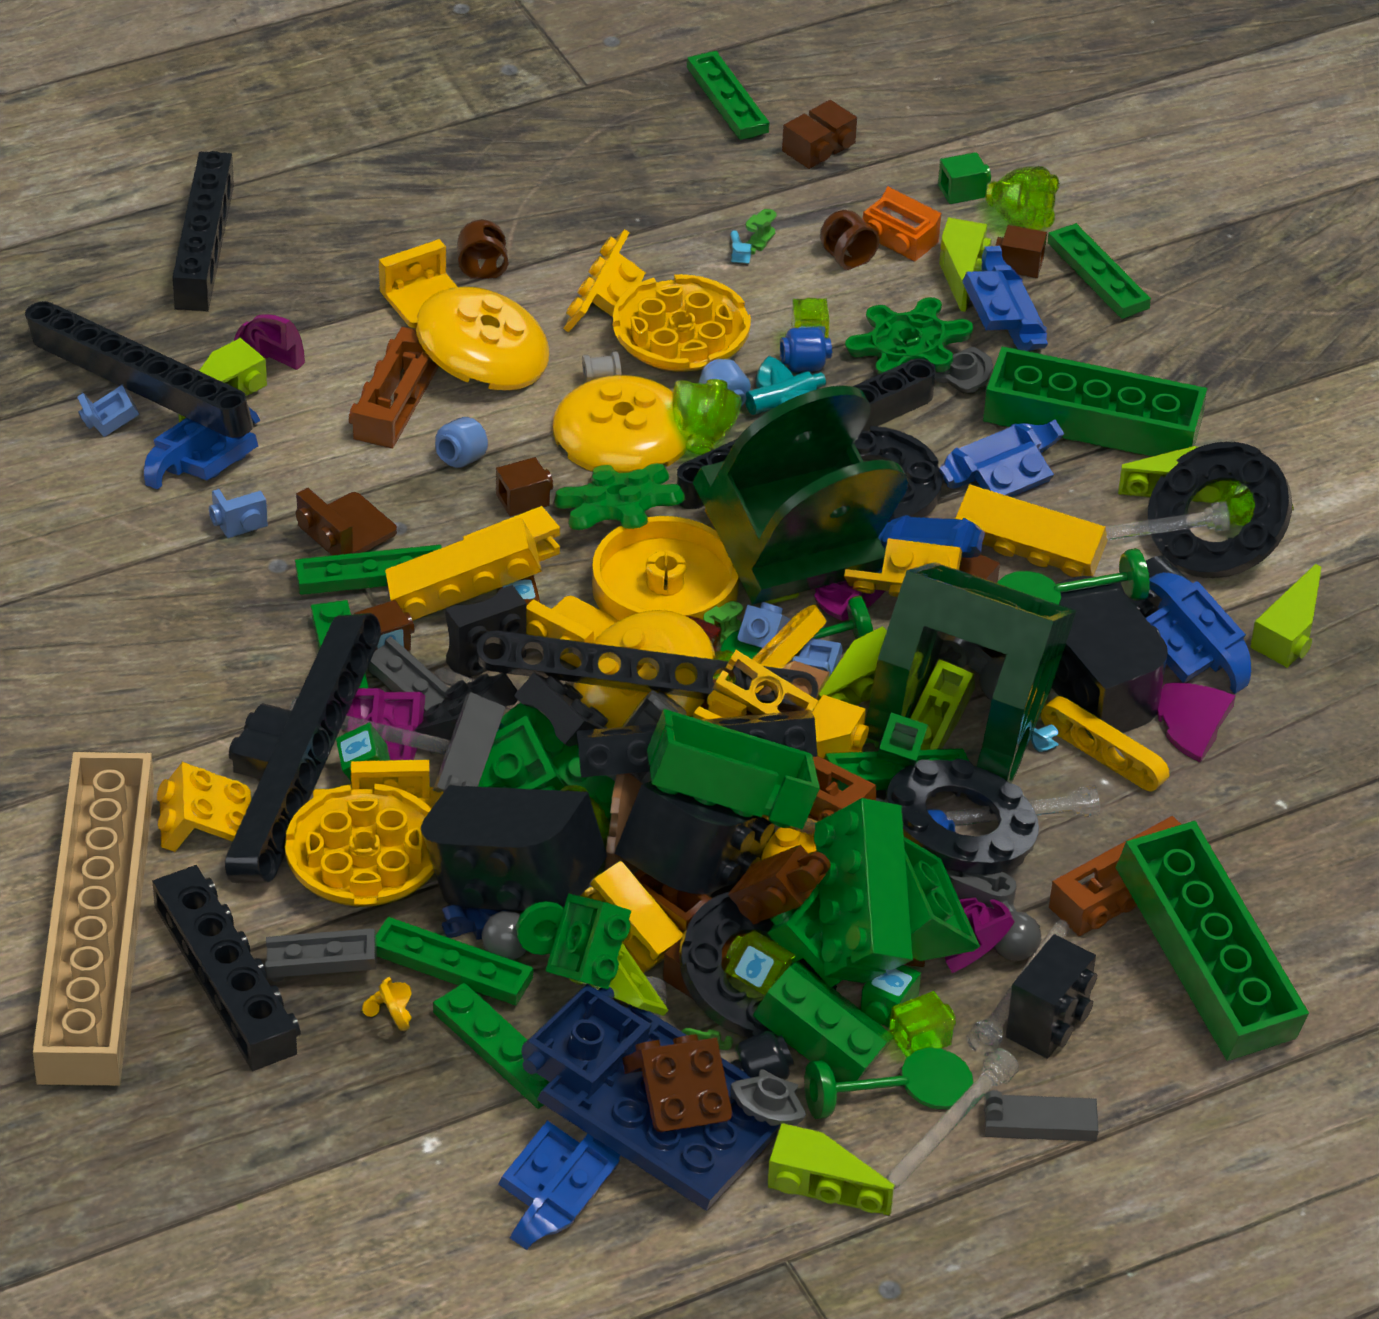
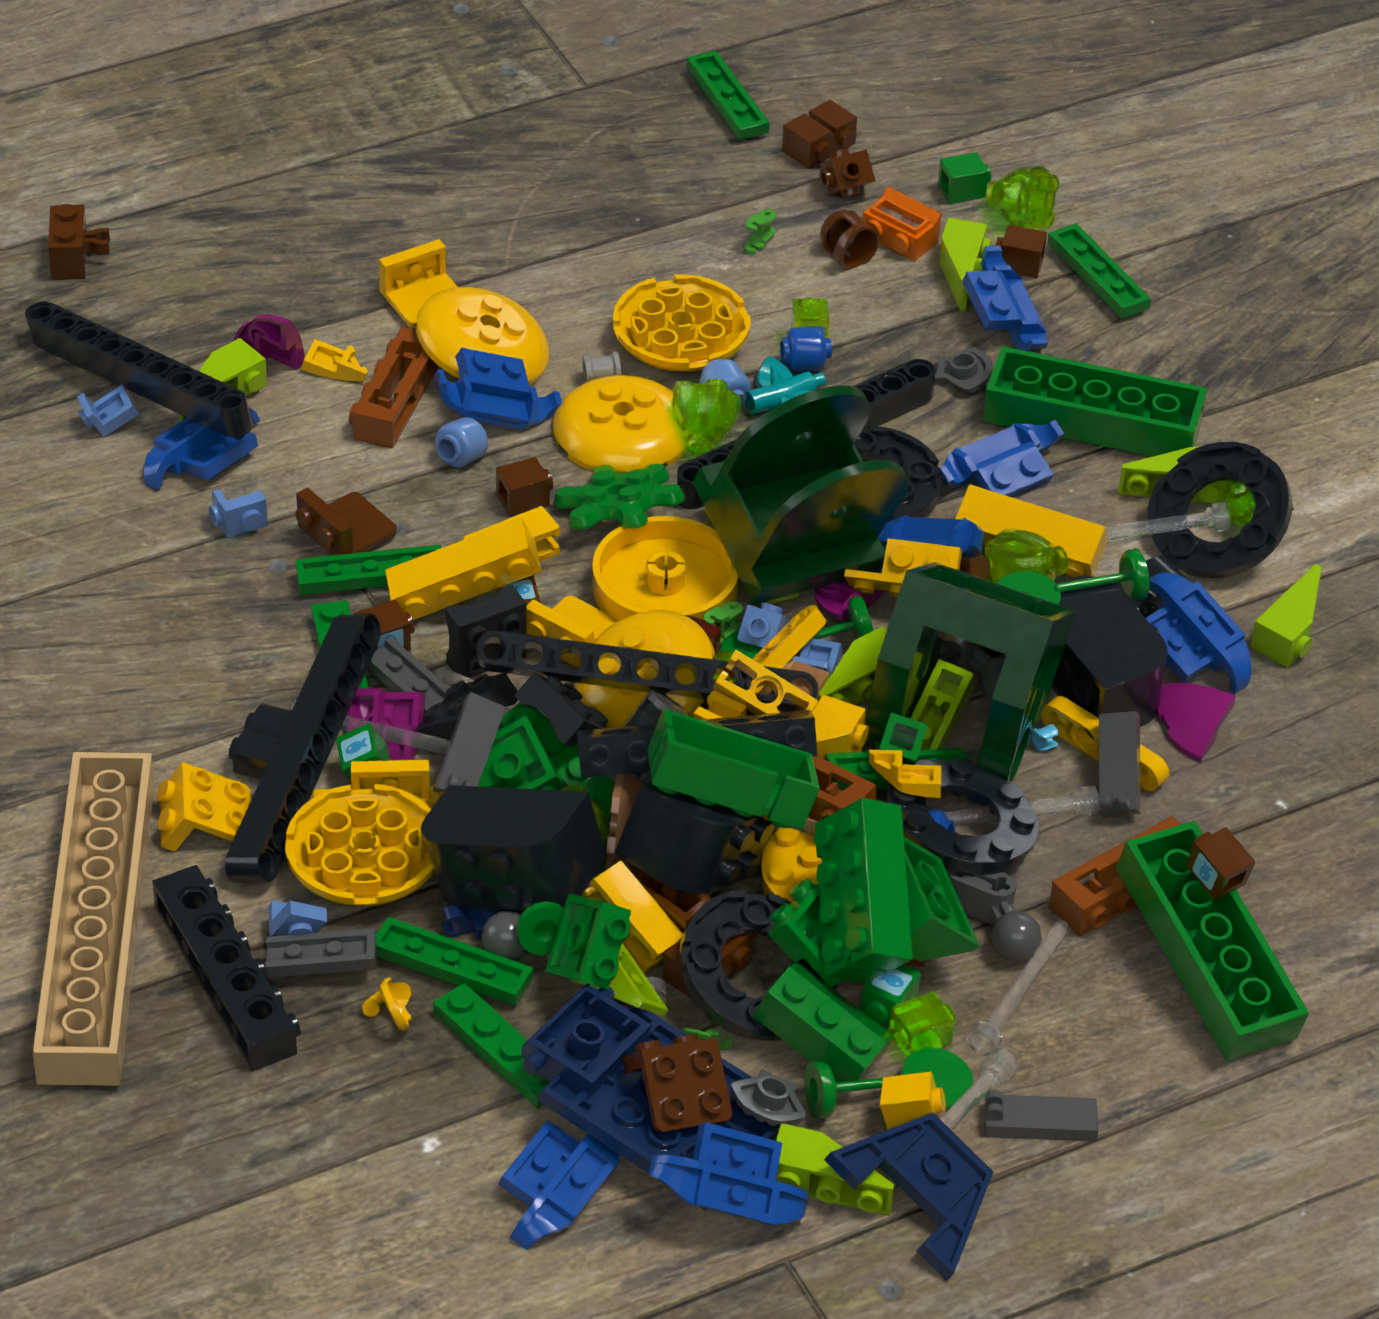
(71, 242): none -> reddish brown brick
(203, 231): black brick -> none
(295, 918): none -> medium blue bracket
(333, 362): none -> yellow slope
(482, 241): reddish brown helmet -> none
(495, 391): none -> blue plate
(609, 281): yellow bracket -> none
(732, 1176): none -> blue plate
(741, 251): medium azure hand -> none
(757, 961): clear neon green brick -> none
(765, 1053): black head -> none
(779, 883): reddish brown brick -> none
(846, 172): none -> reddish brown brick
(908, 779): none -> yellow slope
(910, 1098): none -> yellow brick
(919, 329): green plate -> none
(933, 1171): none -> dark blue wing
(988, 926): magenta brick -> none
(1024, 551): none -> clear neon green piece
(1051, 996): black brick -> none
(1119, 763): none -> dark grey hinge
(1220, 862): none -> reddish brown brick

